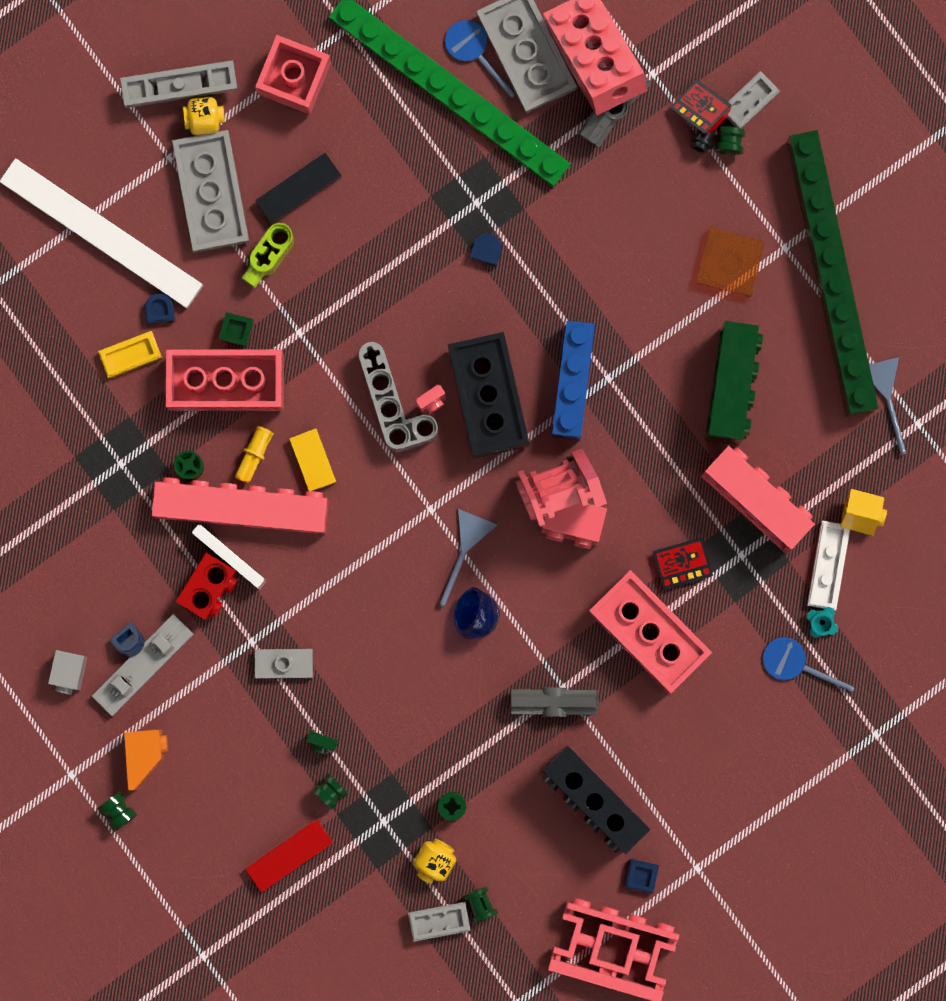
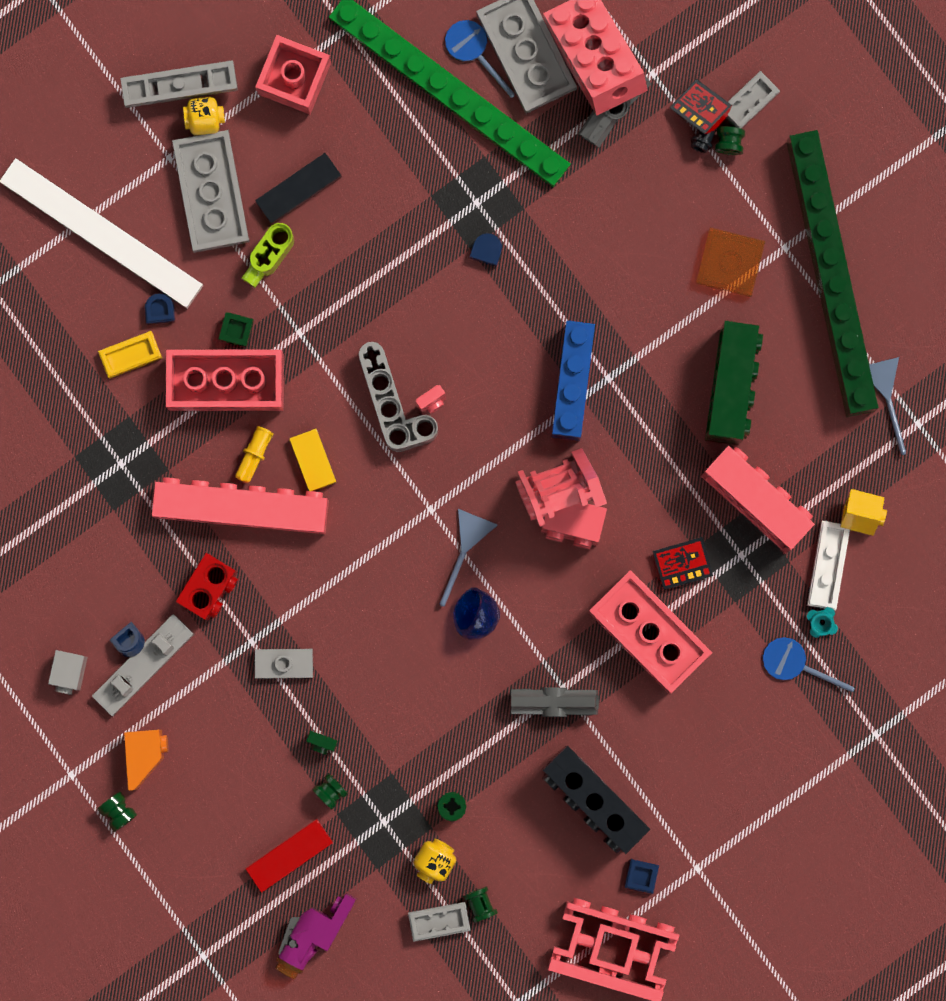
(184, 463): dark green wheel -> none
(231, 558): white tile -> none
(308, 932): none -> magenta plate
(500, 379): black brick -> none

